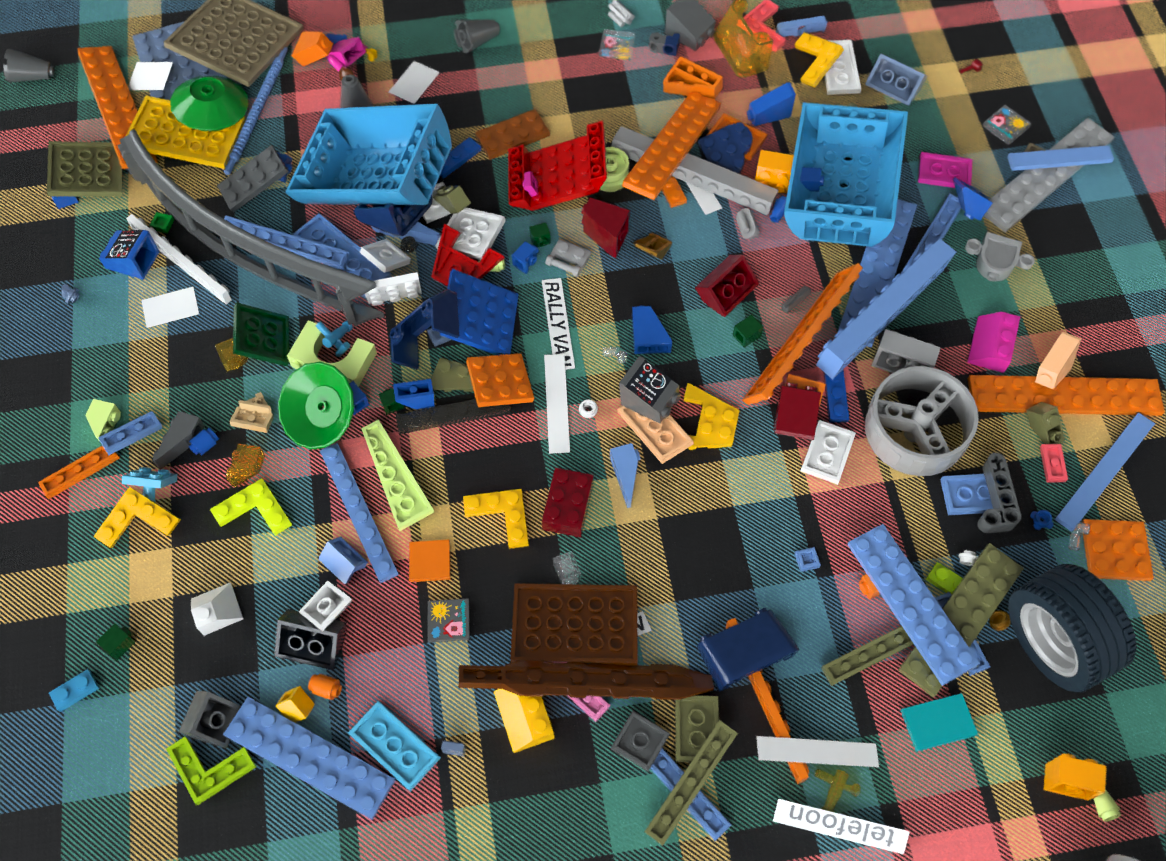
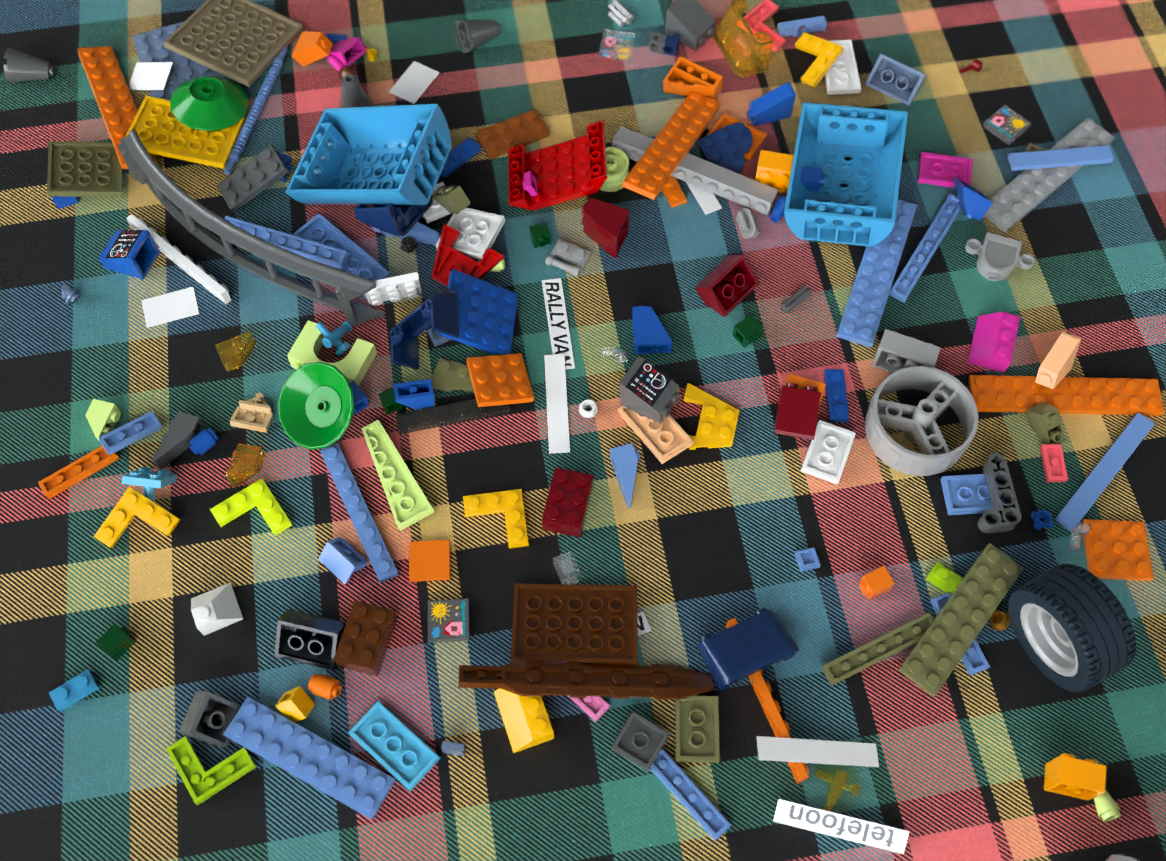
(162, 222): green plate -> none
(260, 334): dark green plate -> none
(325, 606): white slope -> none
(365, 638): none -> reddish brown brick
(385, 255): white plate -> none
(525, 256): blue brick -> none
(653, 245): pearl gold slope -> none
(690, 783): olive plate -> none
(802, 335): orange plate -> none
(884, 308): medium blue brick -> none
(913, 605): medium blue plate -> none
(939, 722): teal tile -> none
(967, 558): white plate -> none

